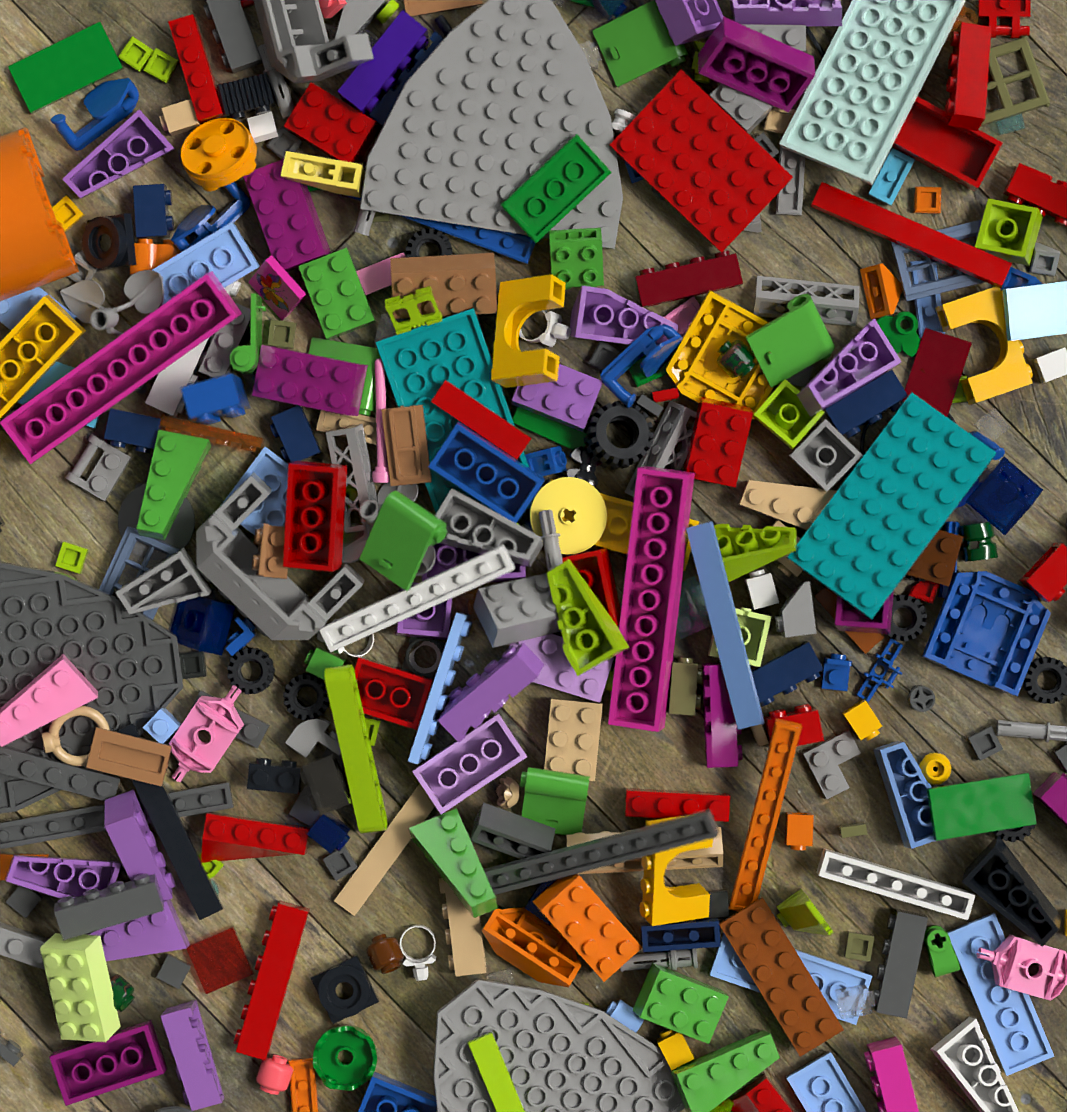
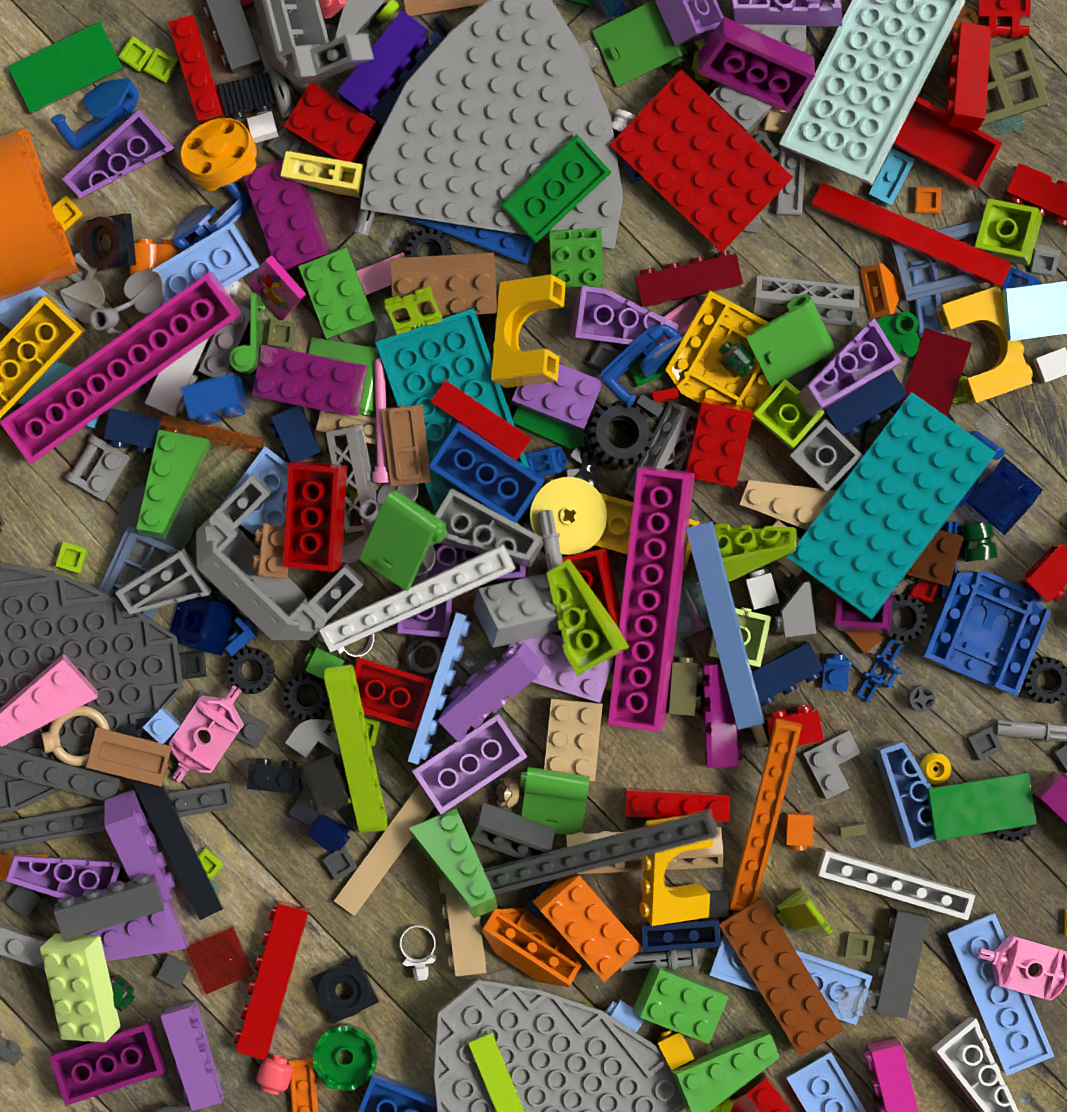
(152, 211): dark blue brick -> none
(179, 118): tan brick -> none
(245, 838): red wedge -> none
(385, 954): reddish brown head -> none
(554, 330): white piece -> none
(862, 720): yellow brick -> none
(941, 955): bright green piece -> none
(1011, 891): black wedge -> none

